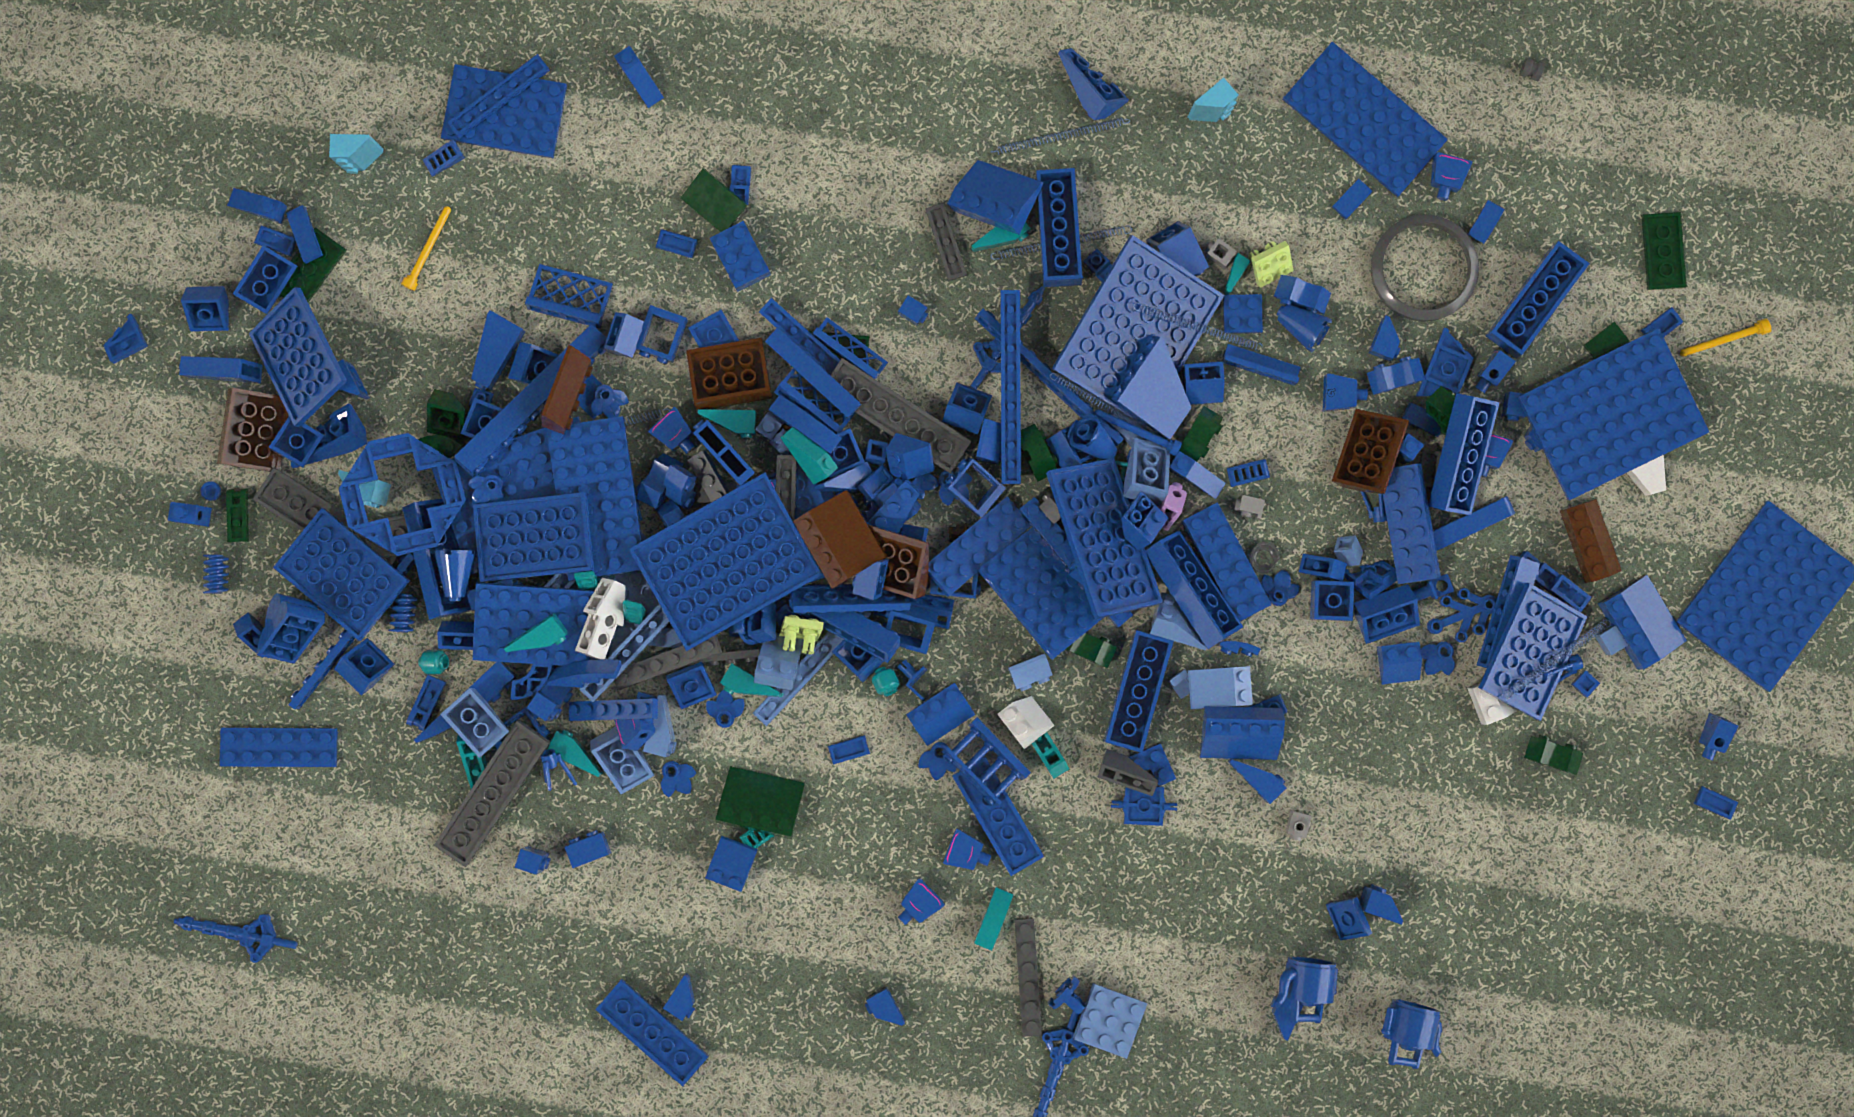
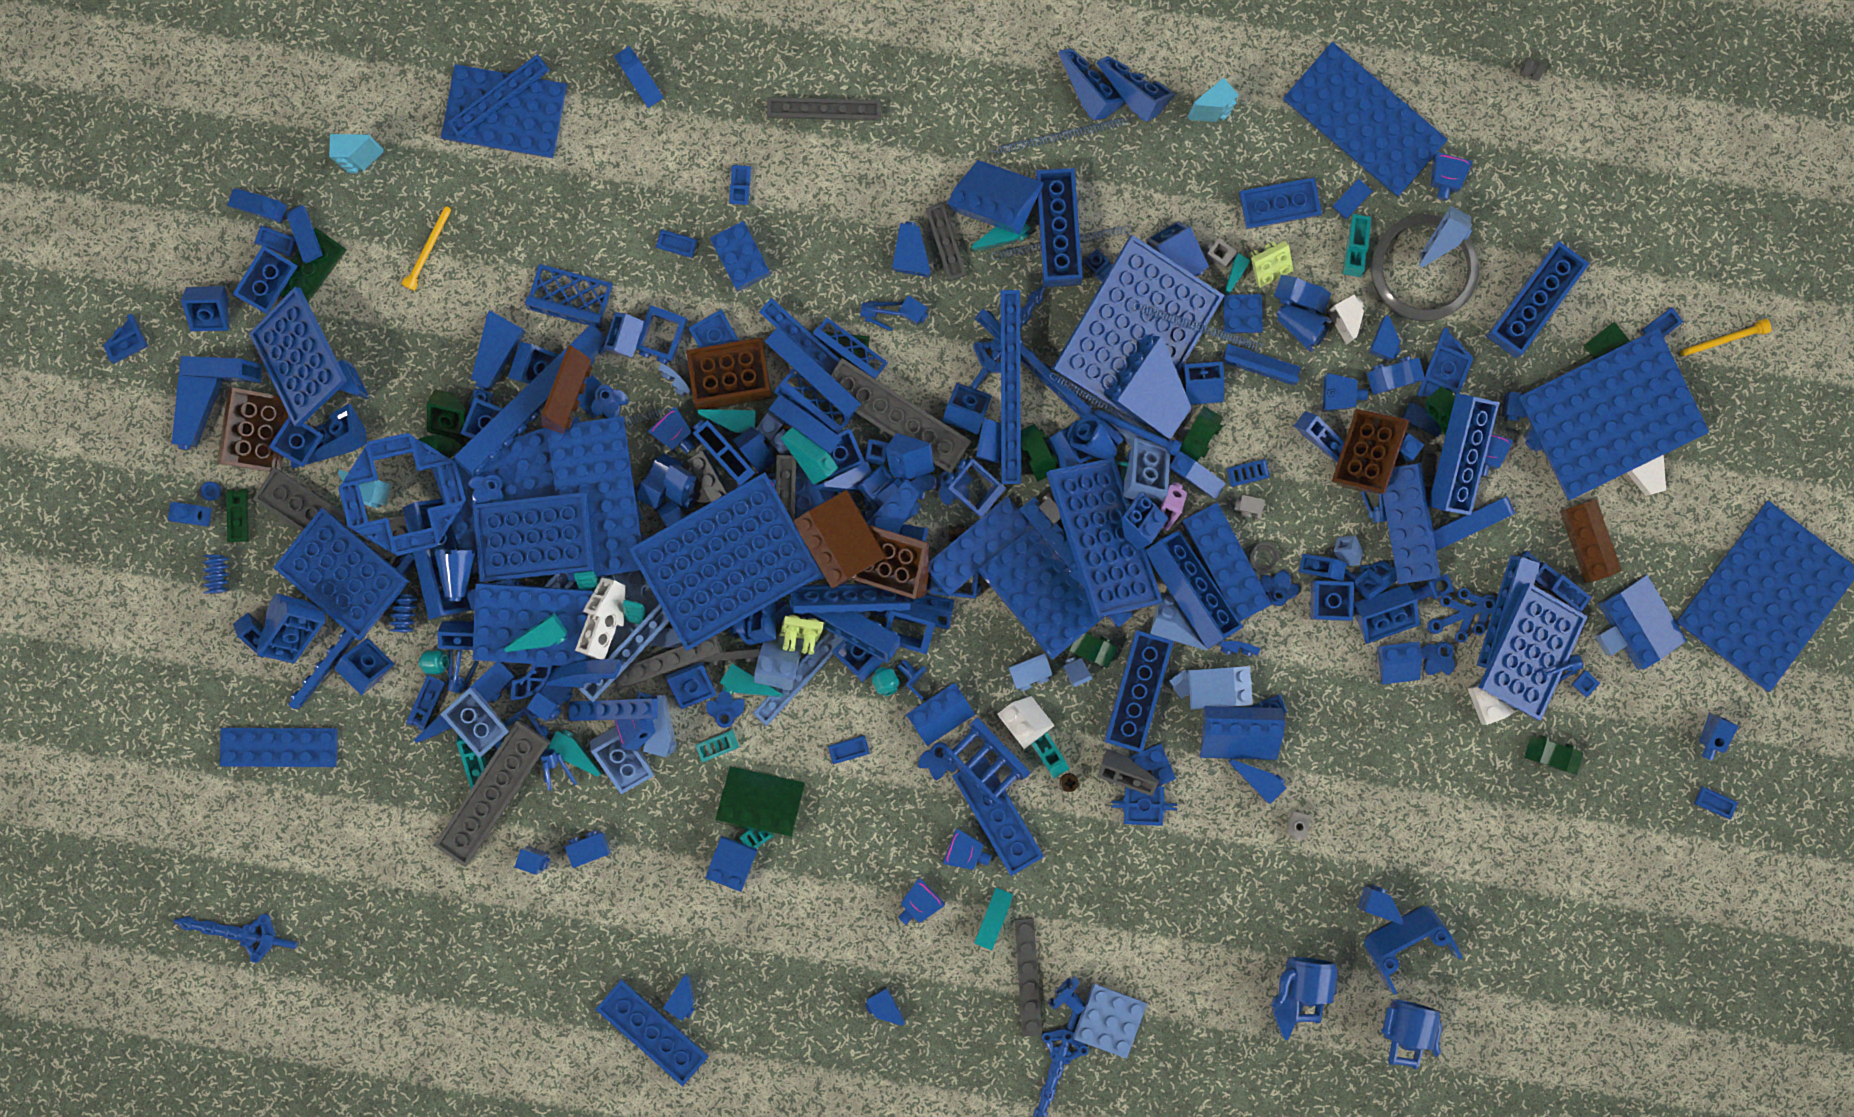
(192, 408): none -> blue slope
(446, 163): blue slope -> none
(456, 682): none -> blue plant
(677, 781): blue plate -> none
(678, 383): none -> medium blue slope
(713, 201): dark green tile -> none
(732, 742): none -> teal slope
(755, 450): none -> blue brick
(824, 109): none -> dark grey plate
(871, 309): none -> blue plant
(871, 580): blue slope -> none
(910, 251): none -> blue slope
(1064, 779): none -> dark brown bush
(1077, 671): none -> medium blue slope
(1141, 96): none -> blue wedge
(1280, 203): none -> blue plate
(1320, 434): none -> blue slope
(1347, 317): none -> white slope
(1348, 918): blue tile -> none
(1357, 245): none -> teal slope
(1394, 937): none -> blue windscreen
(1448, 235): none -> medium blue slope
(1486, 221): blue slope -> none
(1500, 364): blue torso -> none
(1555, 661): medium blue piece -> none
(1664, 251): dark green tile -> none

